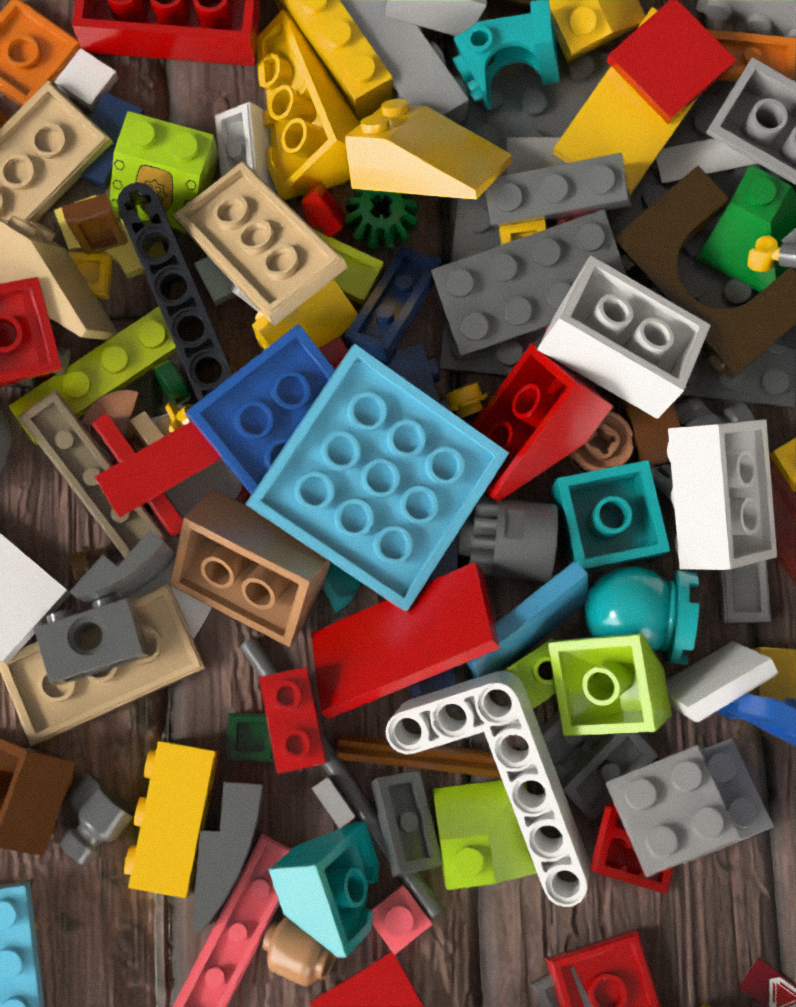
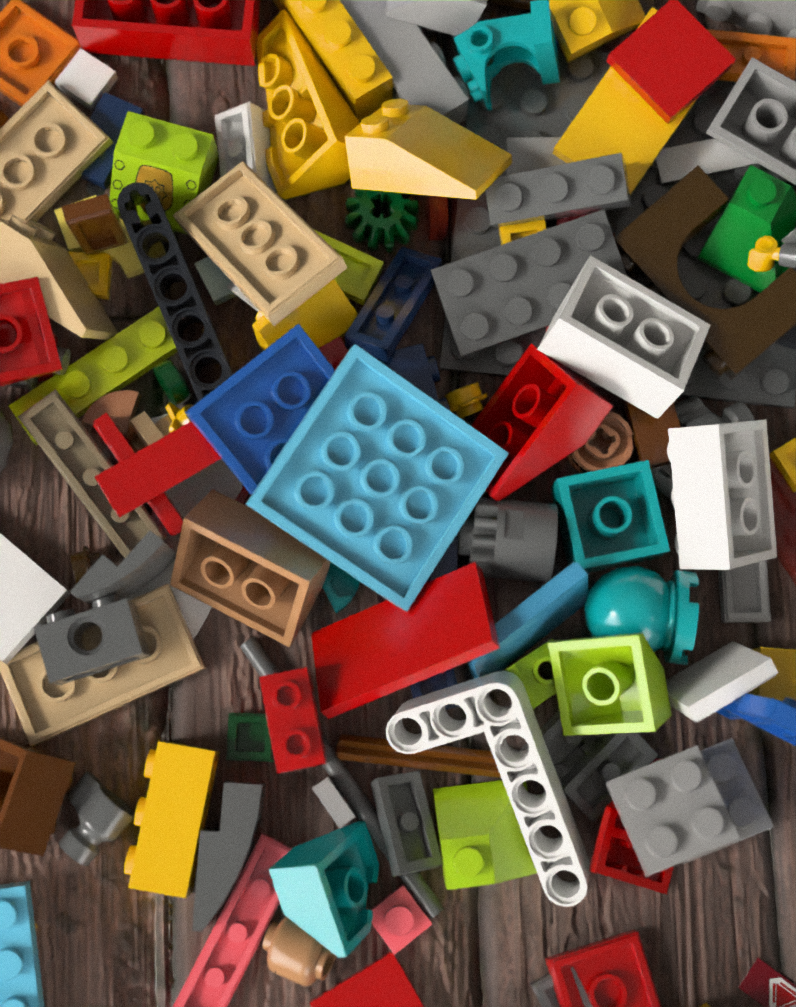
(322, 210): red plate -> none
(437, 217): none -> clear red tile

